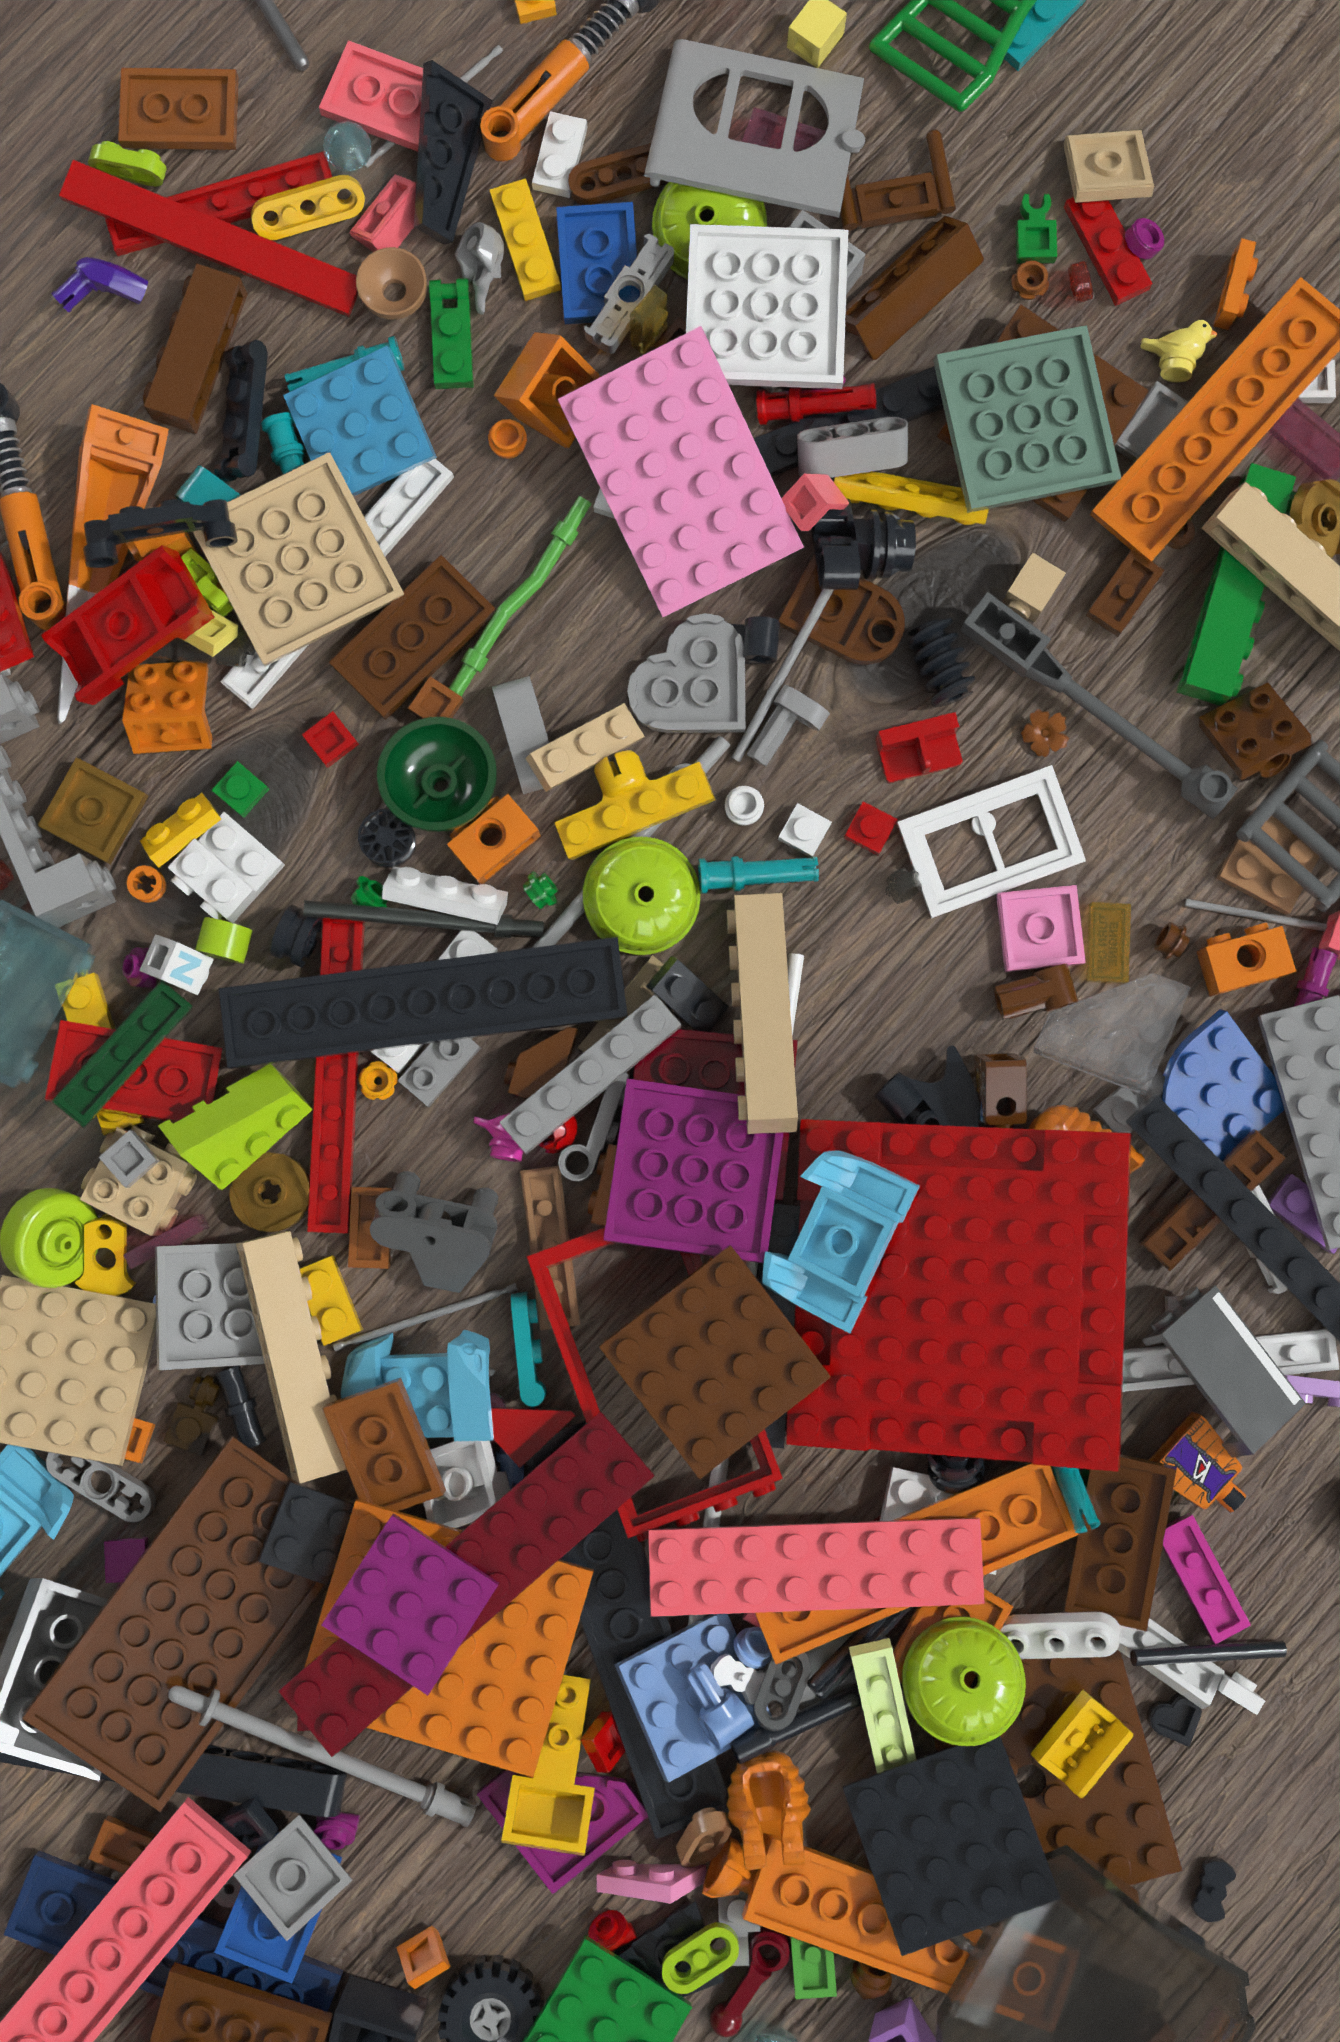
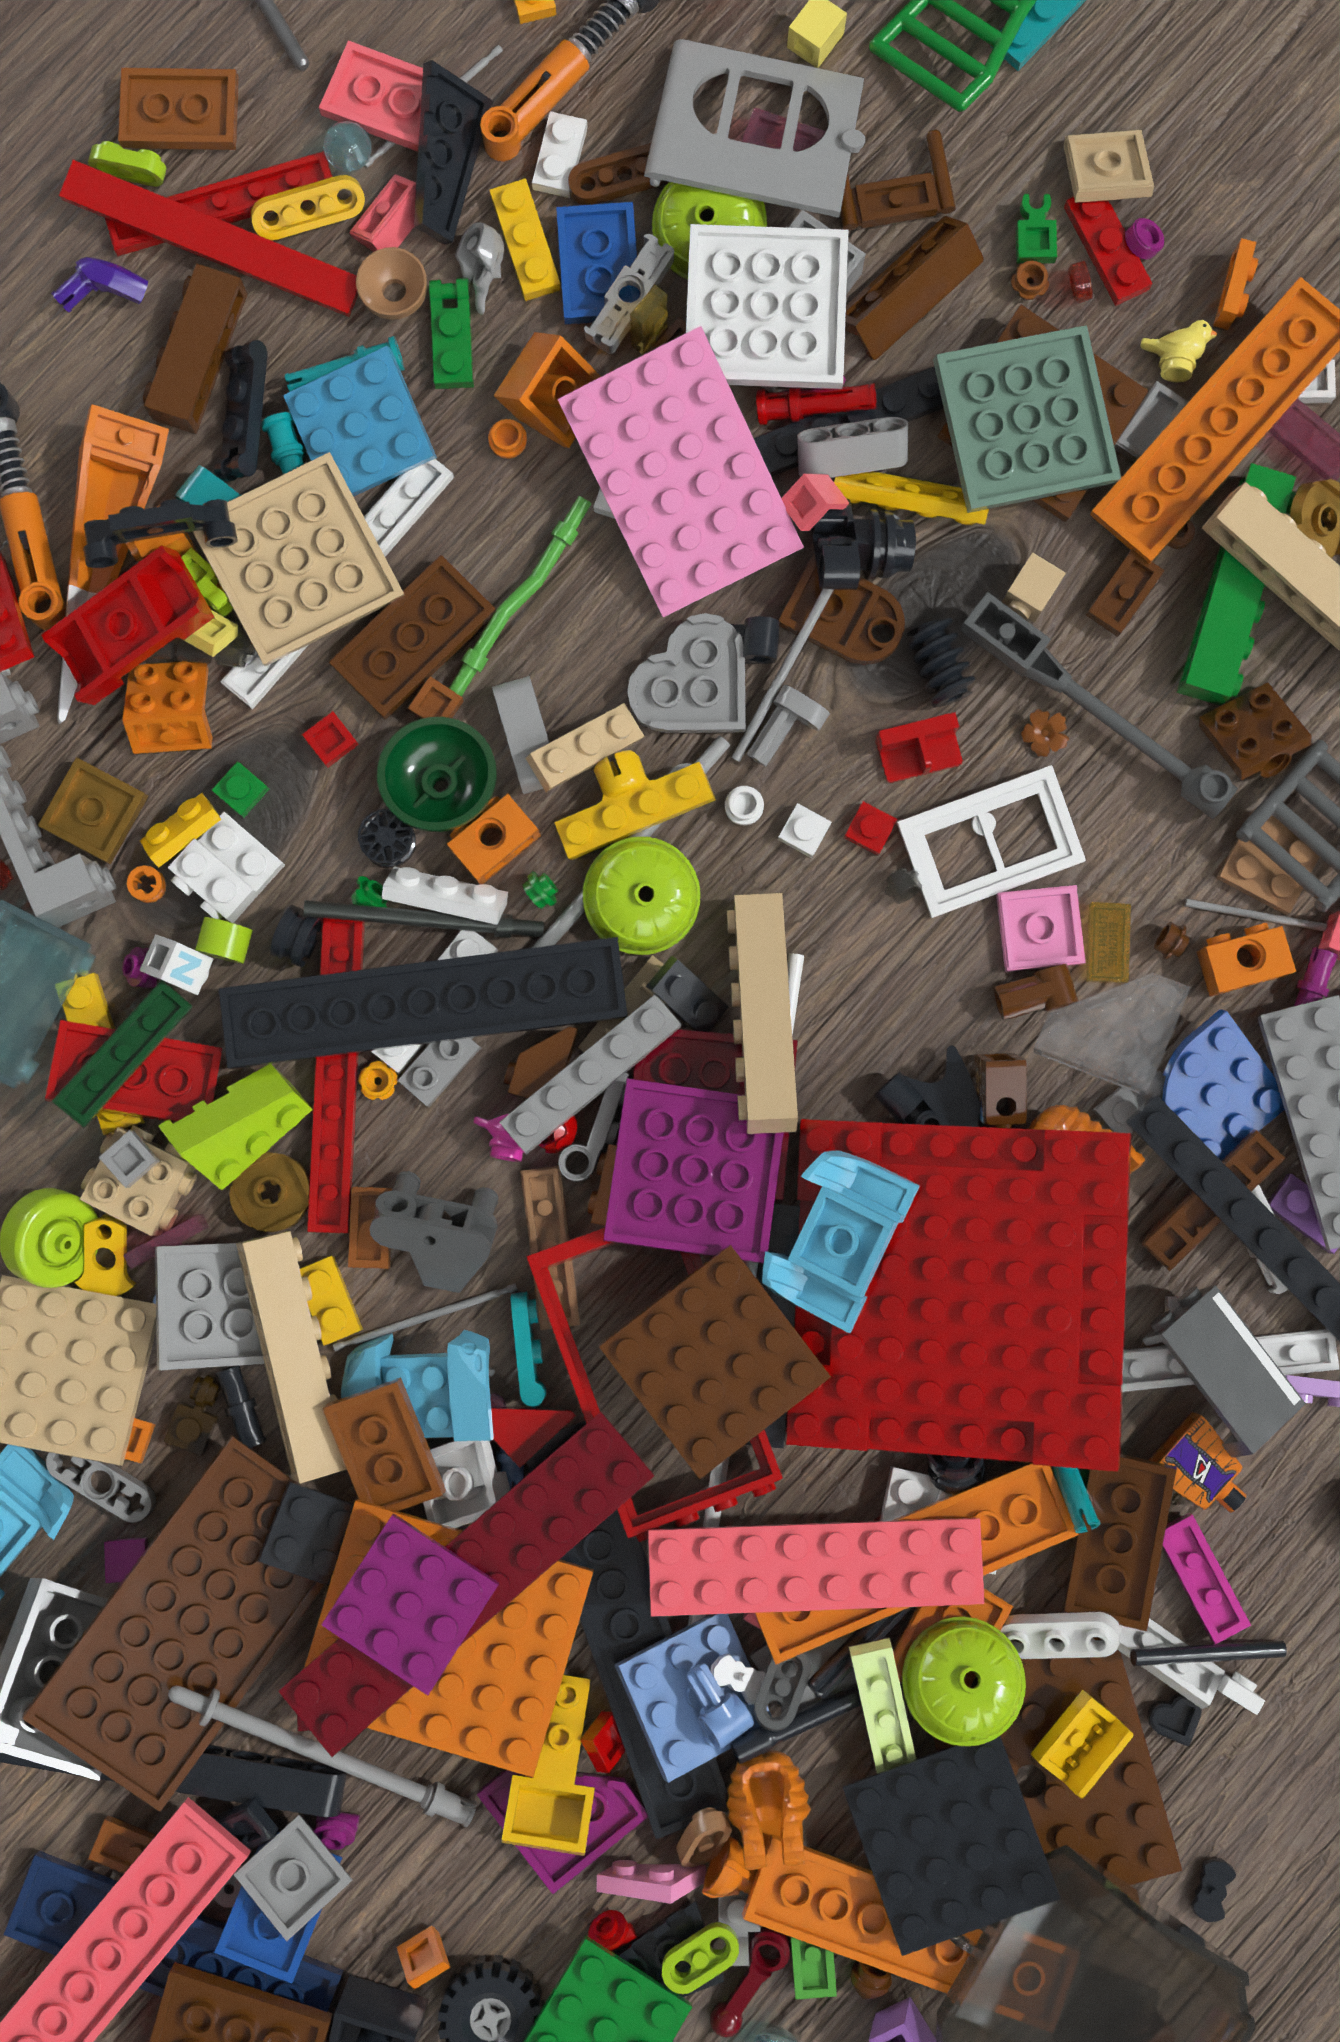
(737, 874): teal pin -> none
(752, 1648): light blue plate -> none

